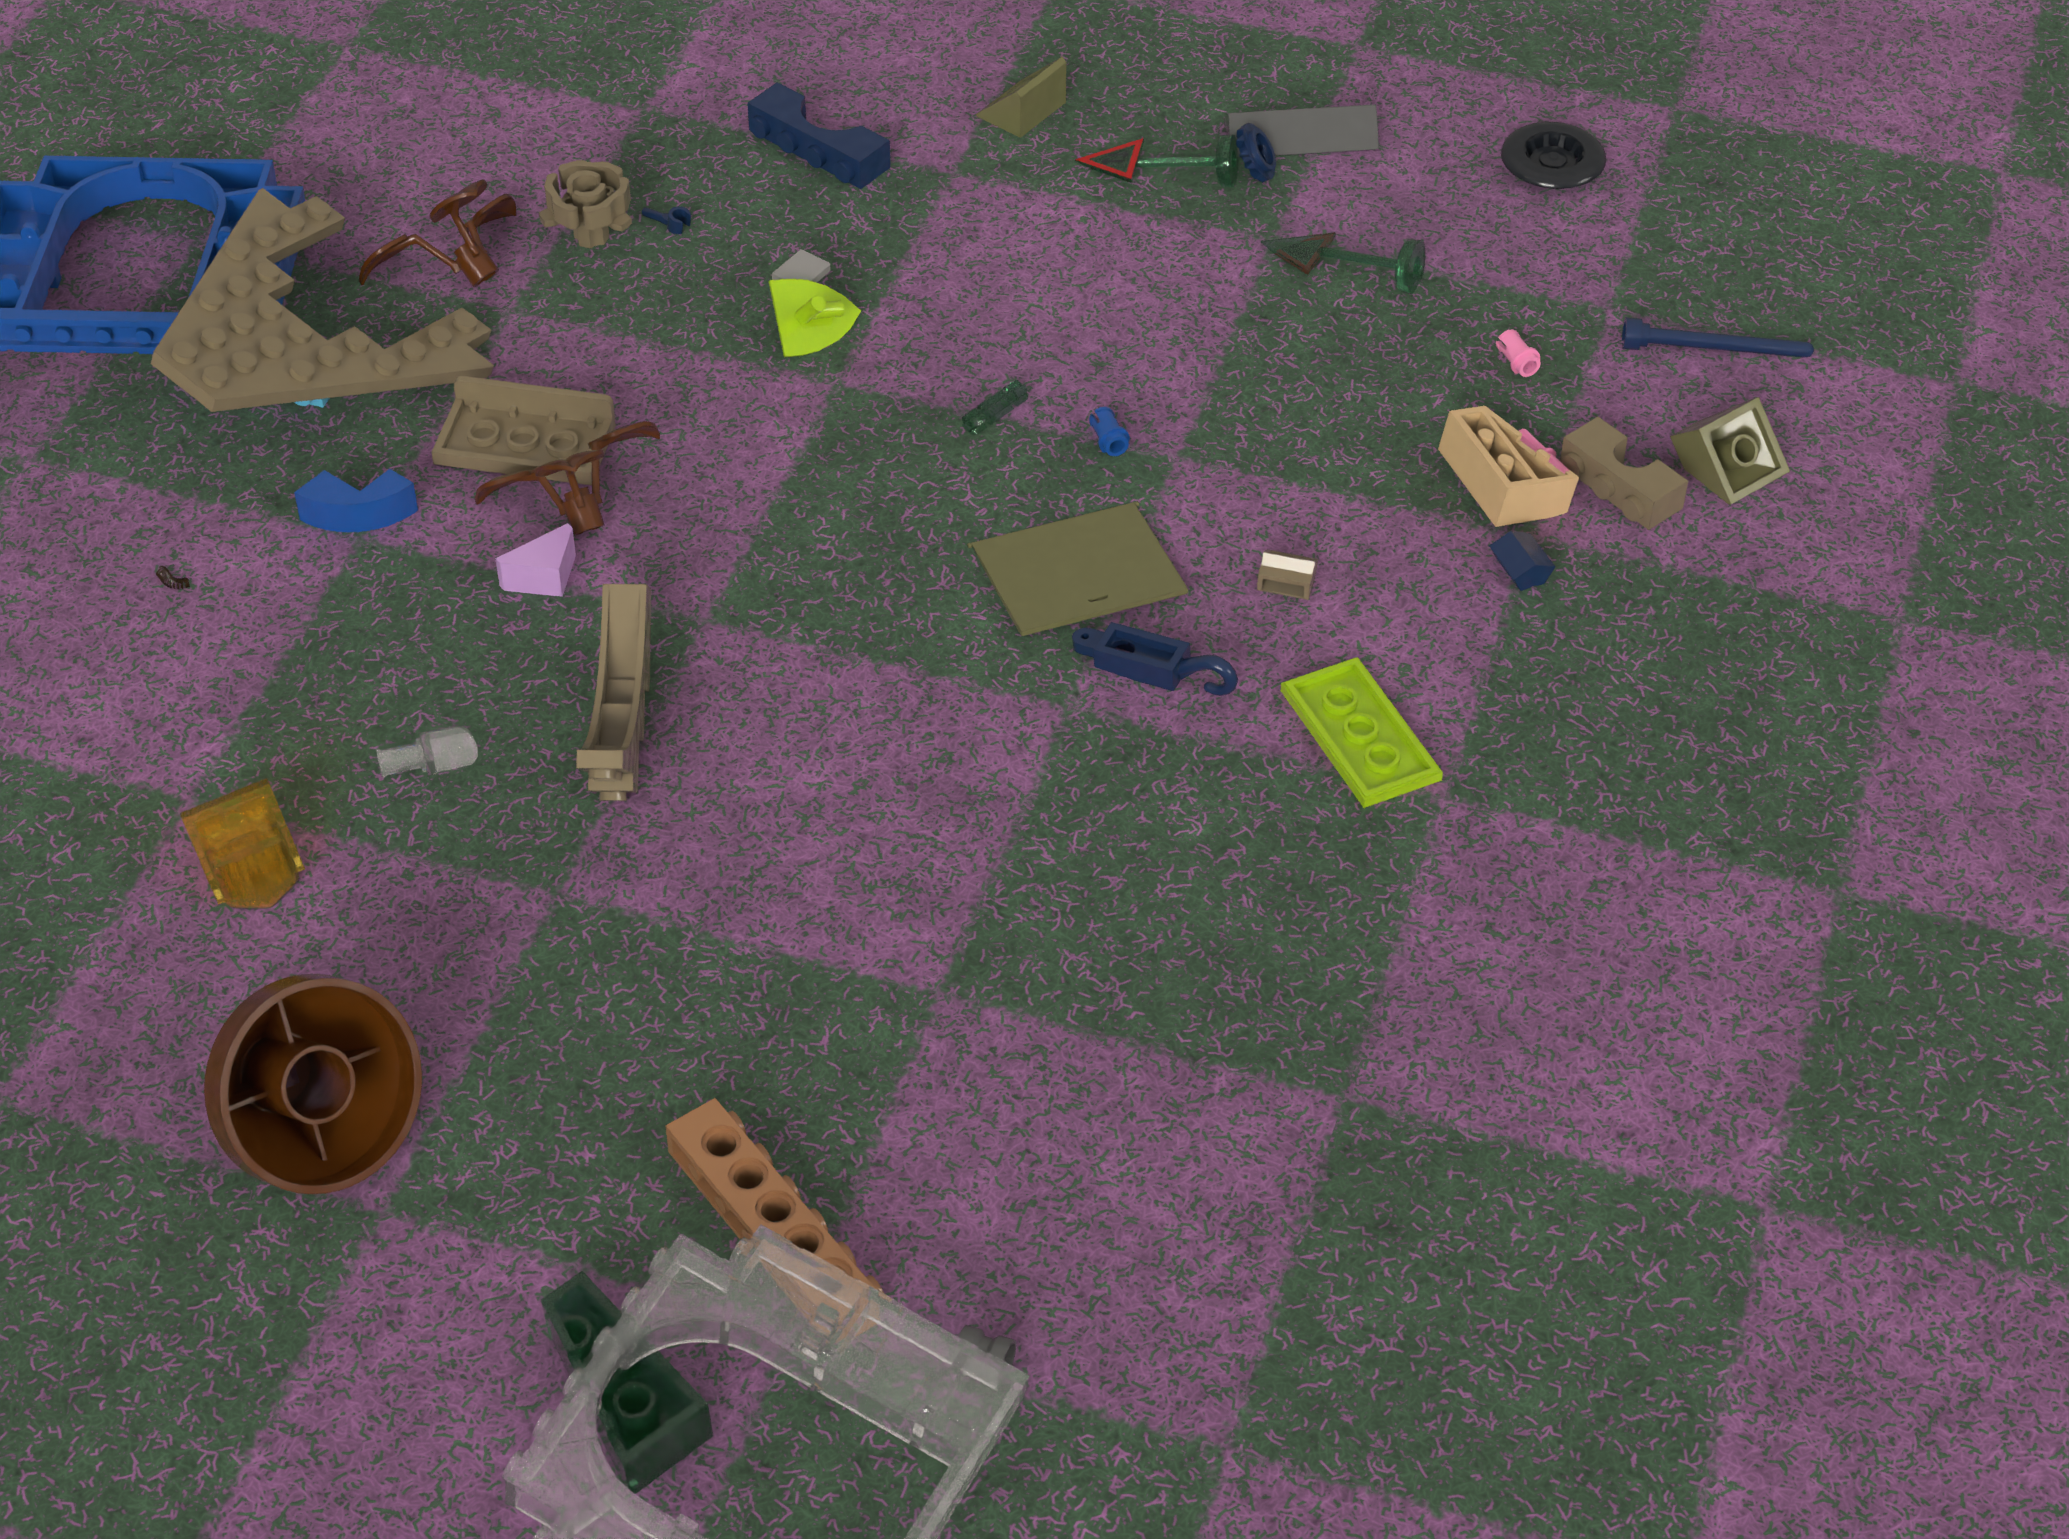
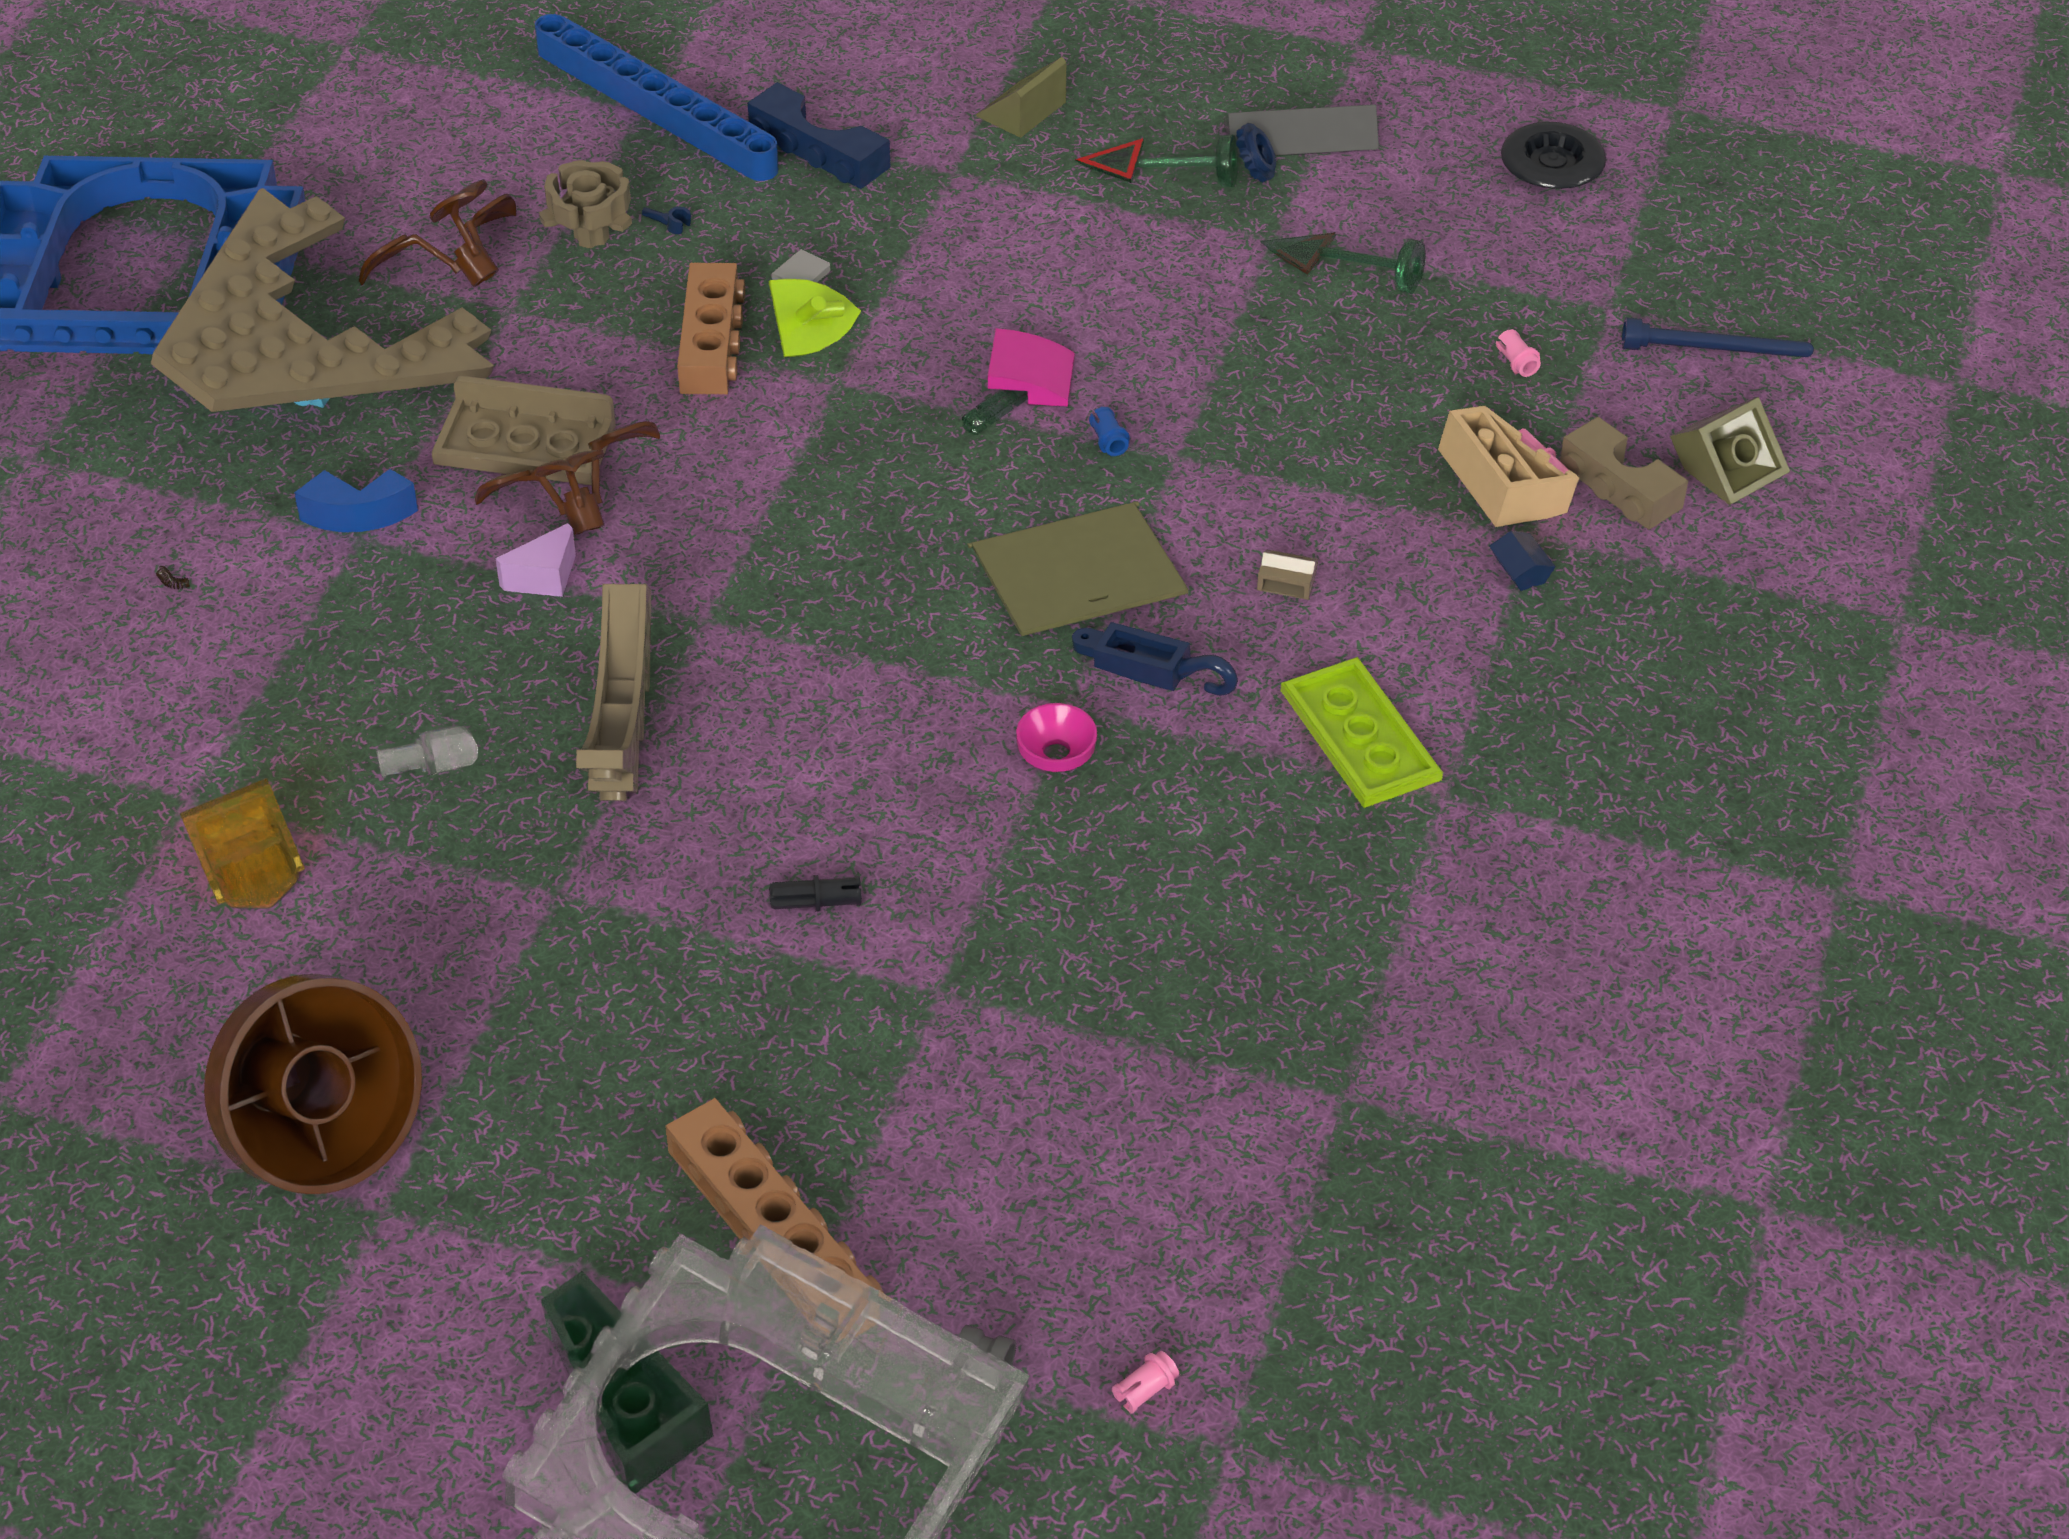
(657, 97): none -> blue beam
(709, 328): none -> medium nougat brick
(815, 893): none -> black axle
(1031, 365): none -> dark pink slope
(1056, 725): none -> dark pink piece
(1146, 1381): none -> bright pink pin

